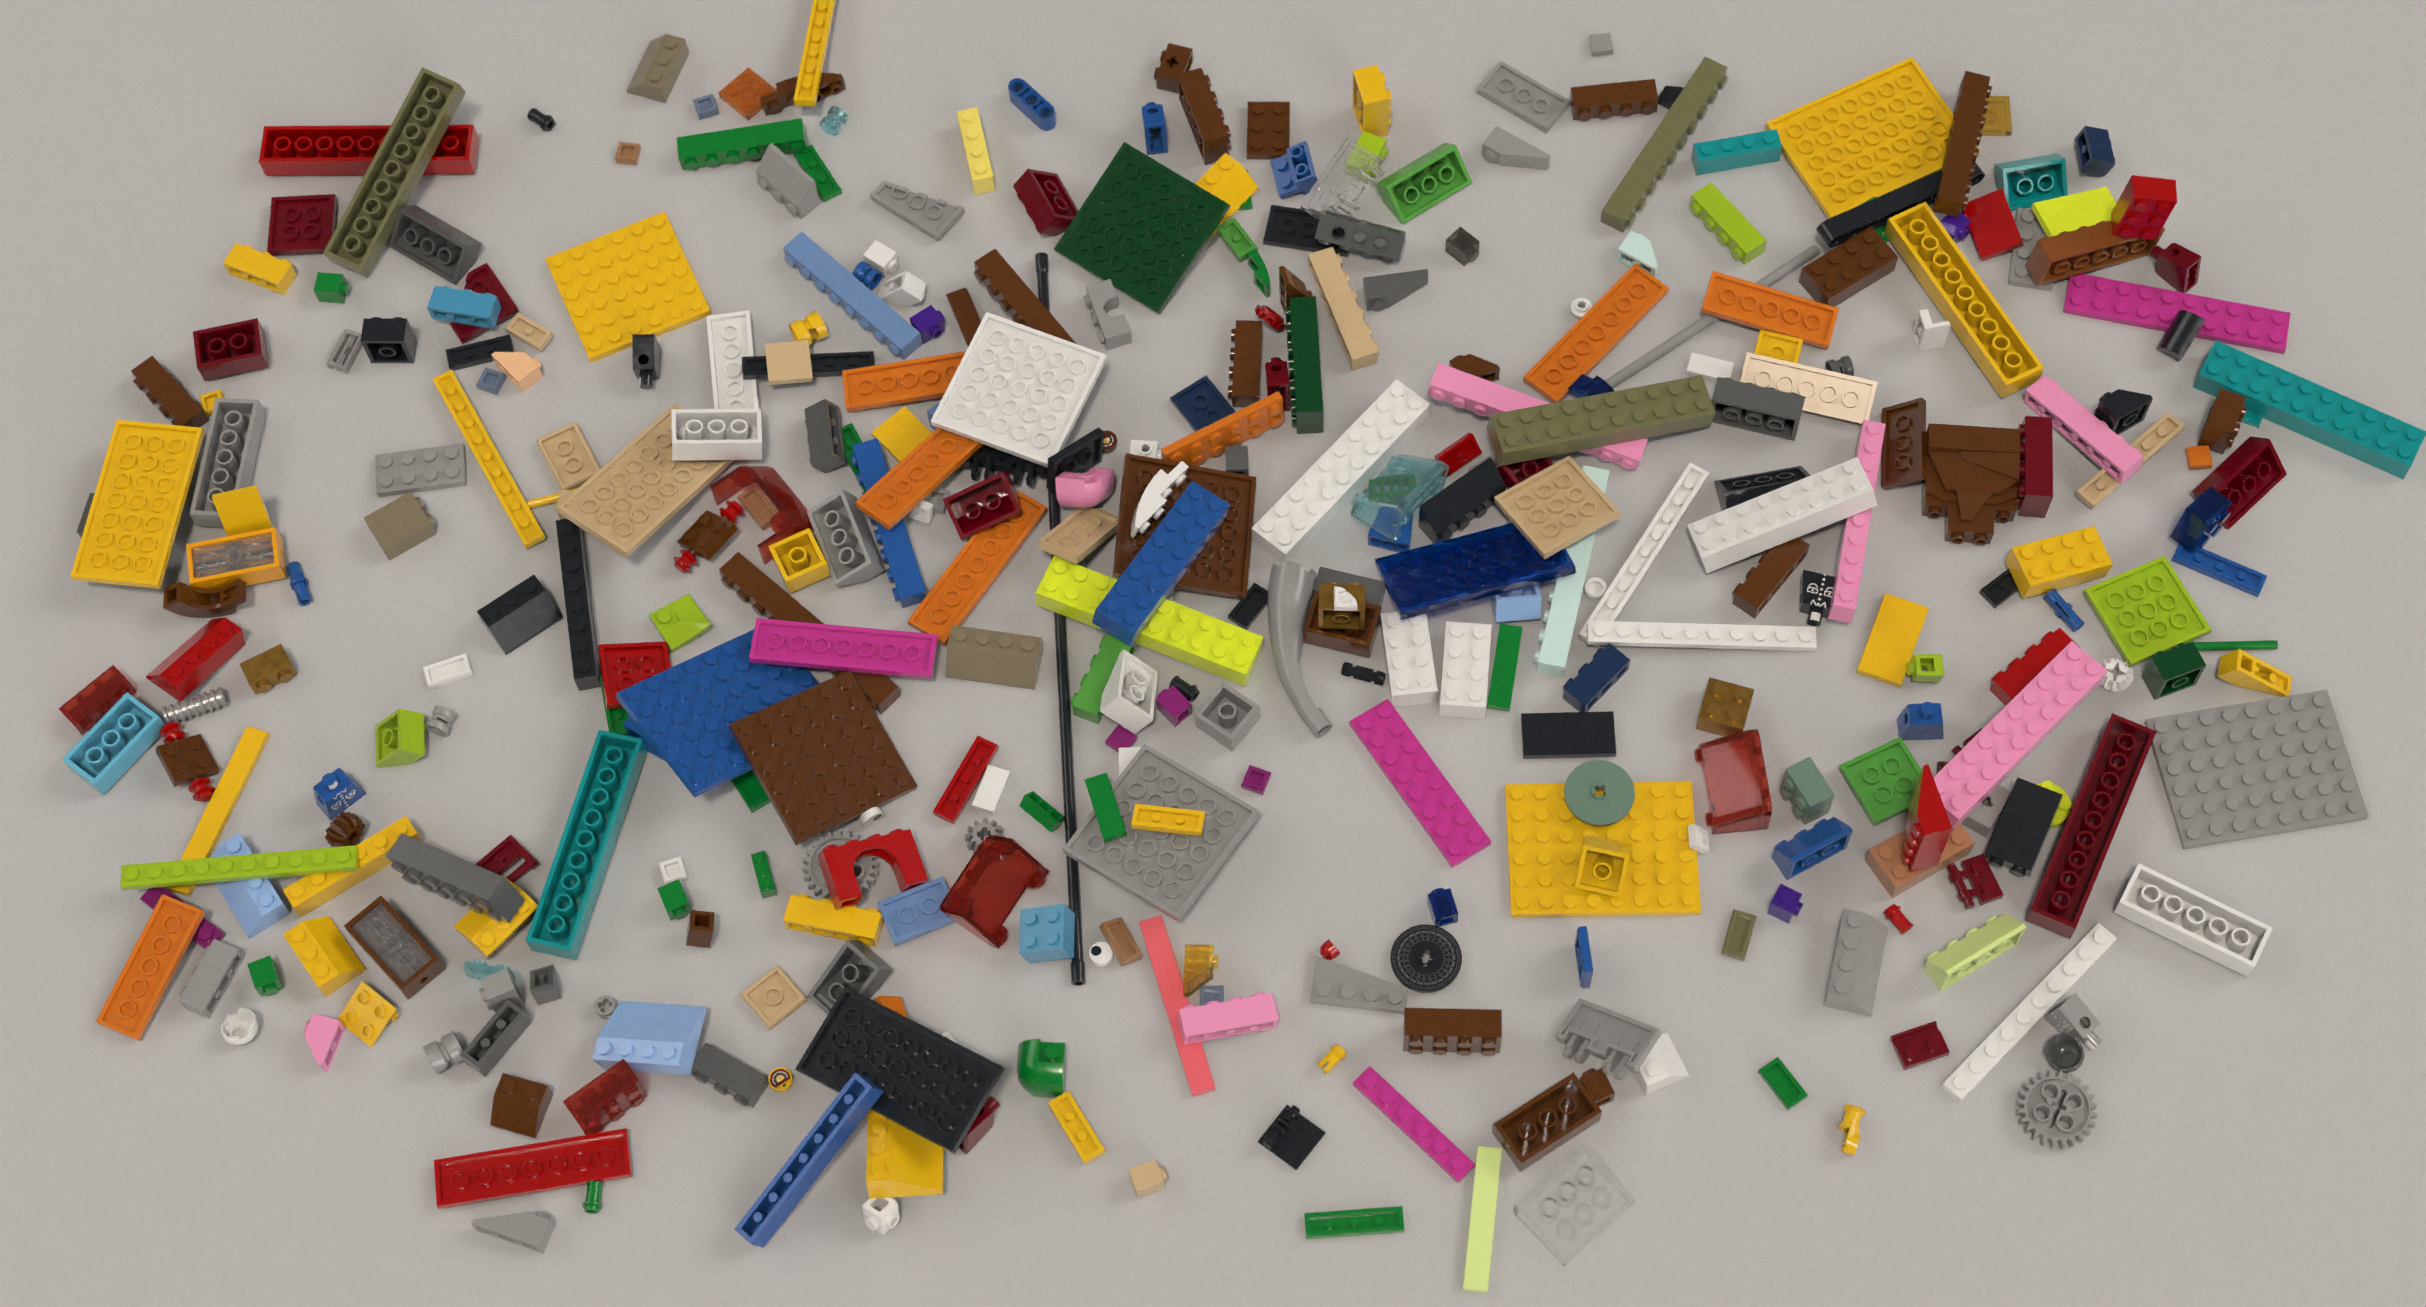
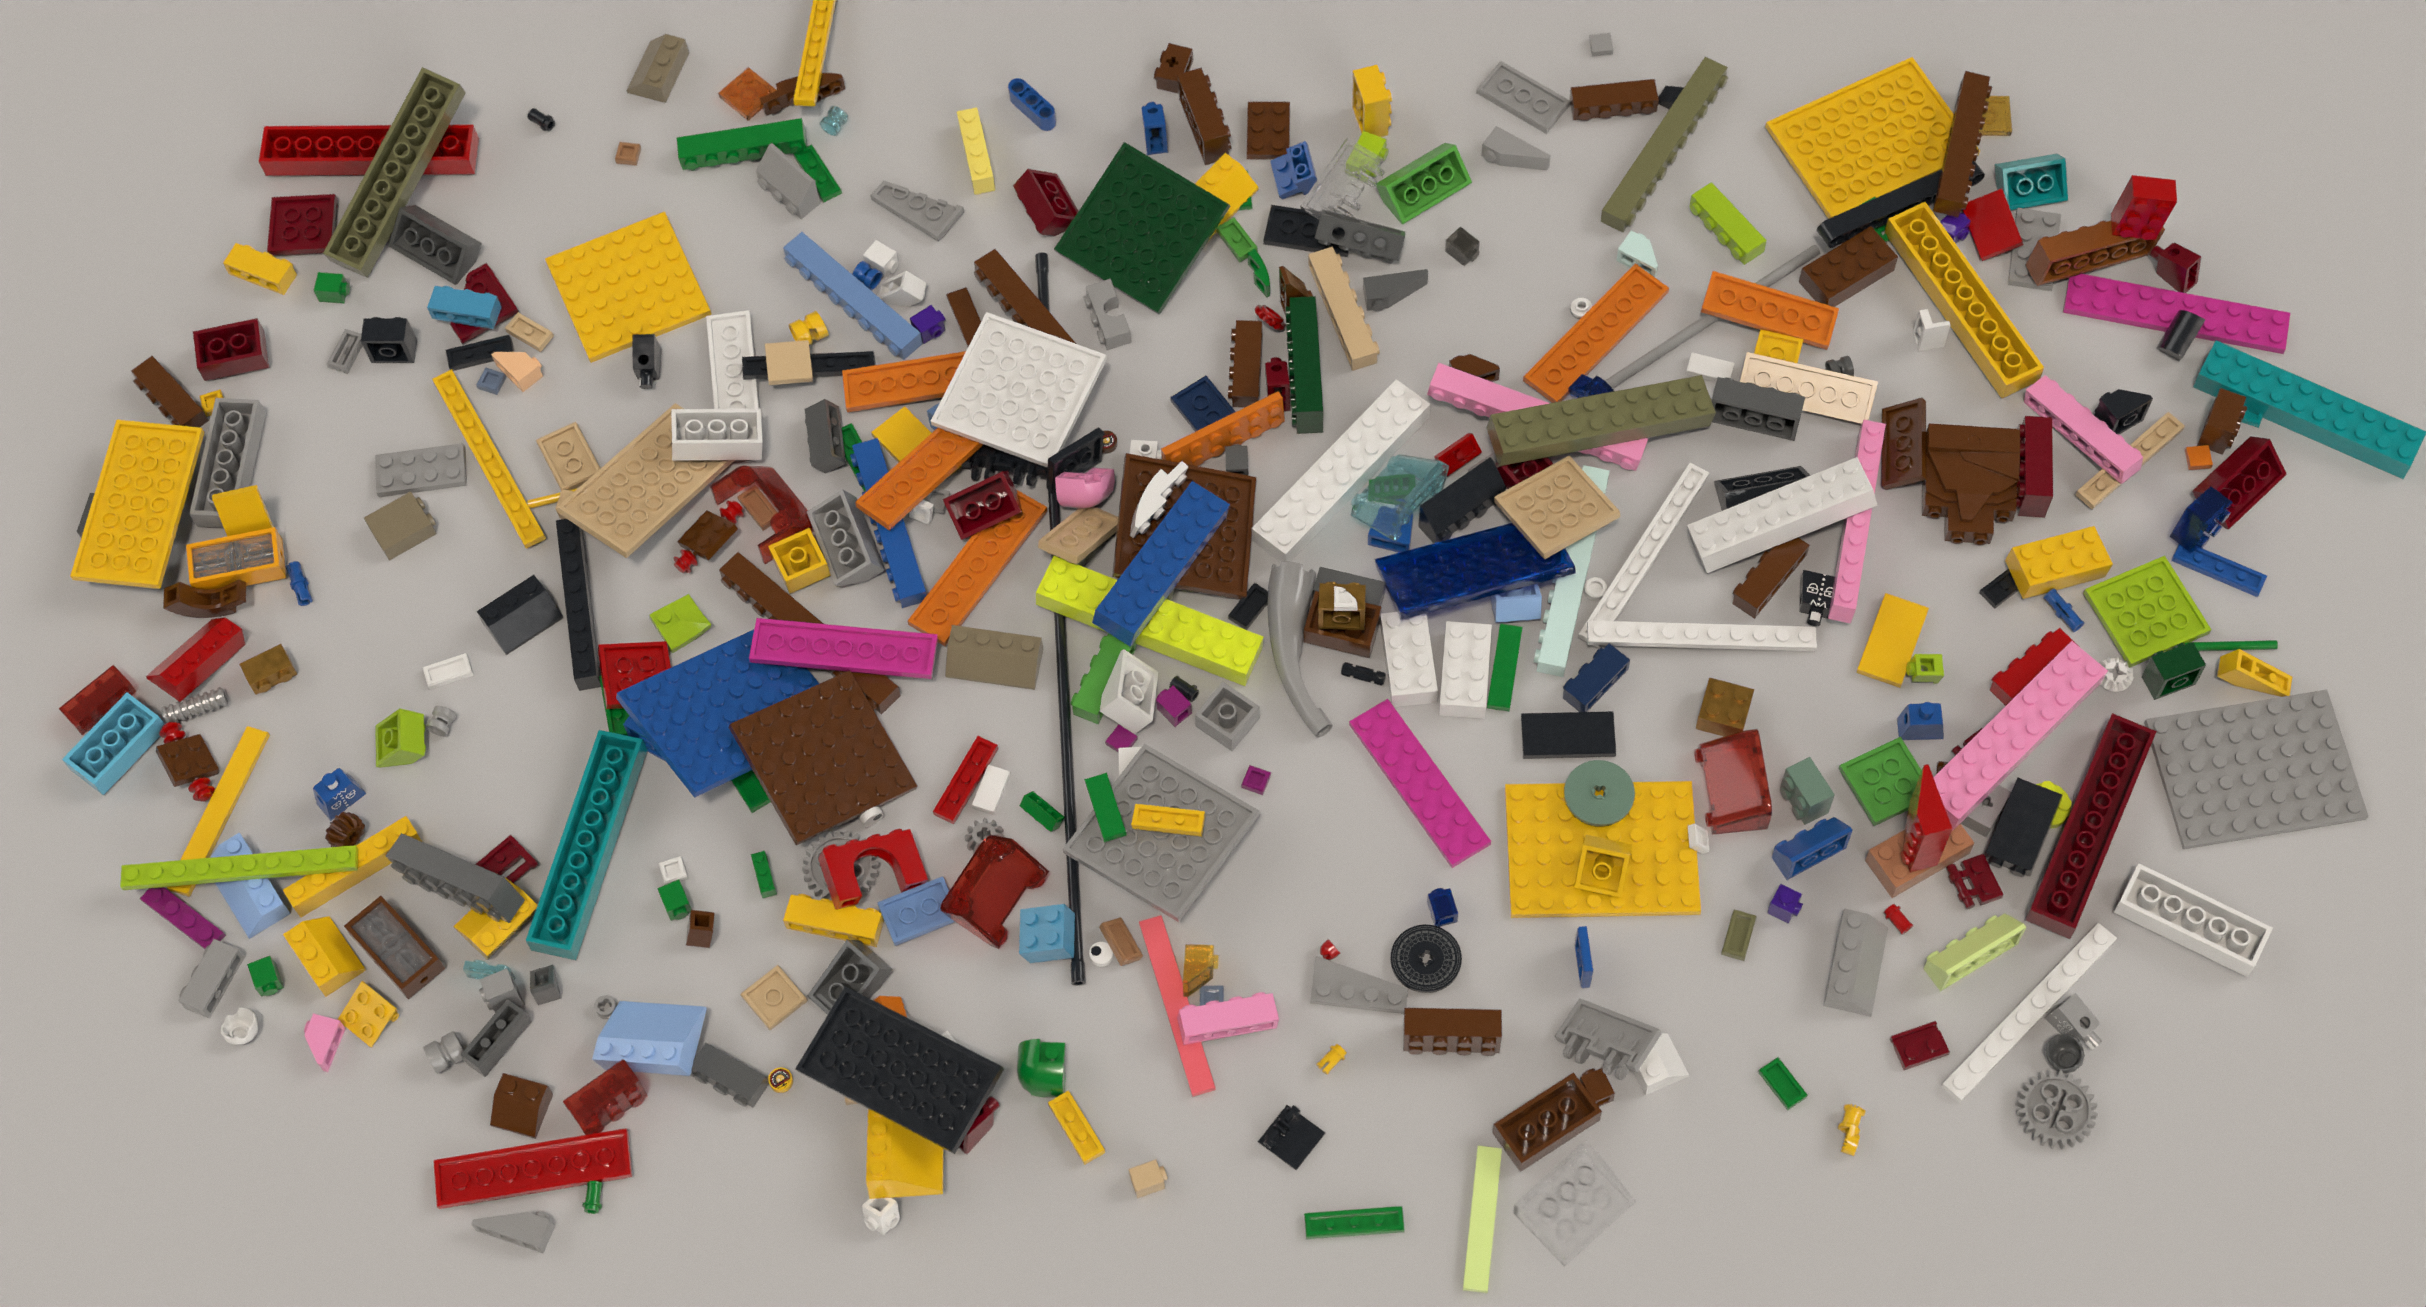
(150, 967): orange plate -> none
(706, 107): sand blue tile -> none
(808, 1160): blue brick -> none
(1414, 1124): dark pink plate -> none
(1736, 152): teal brick -> none
(2074, 211): neon yellow tile -> none
(2094, 151): dark blue brick -> none

